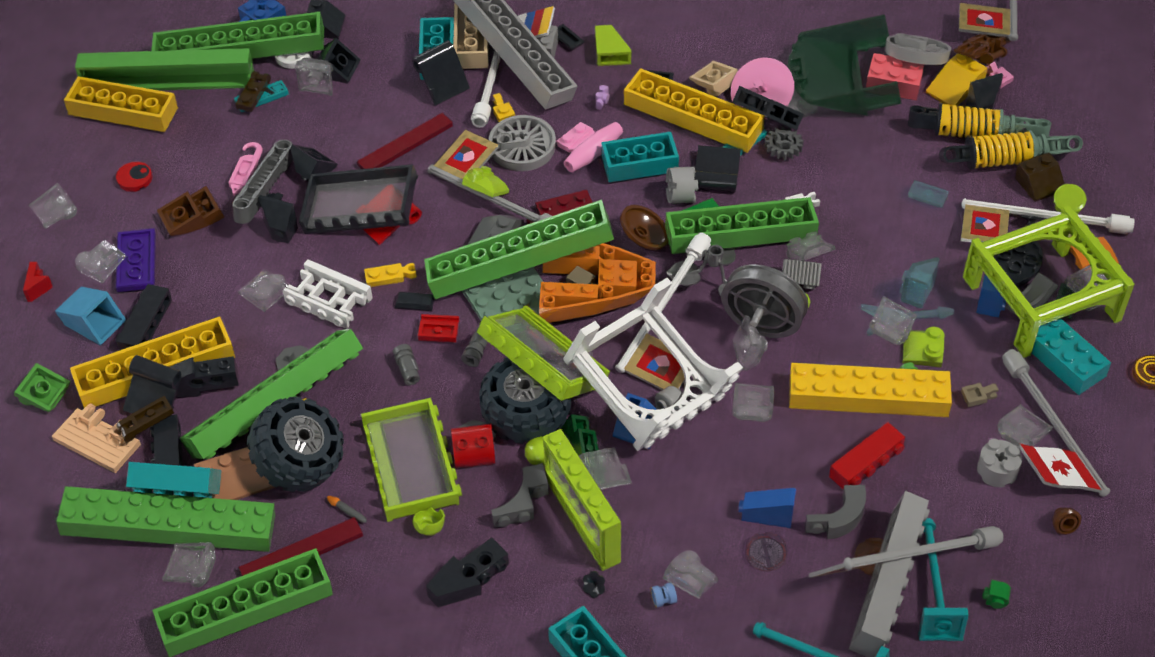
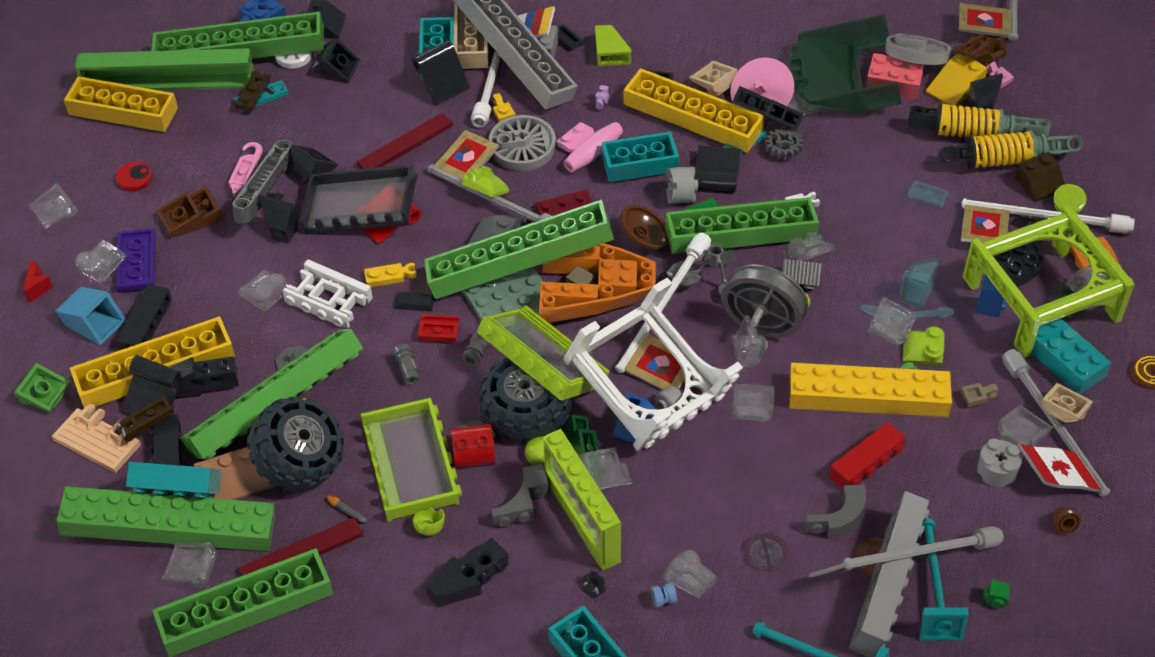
(314, 76): clear slope -> none
(769, 507): blue slope -> none
(1038, 291): dark grey arch -> none
(1066, 404): none -> tan slope

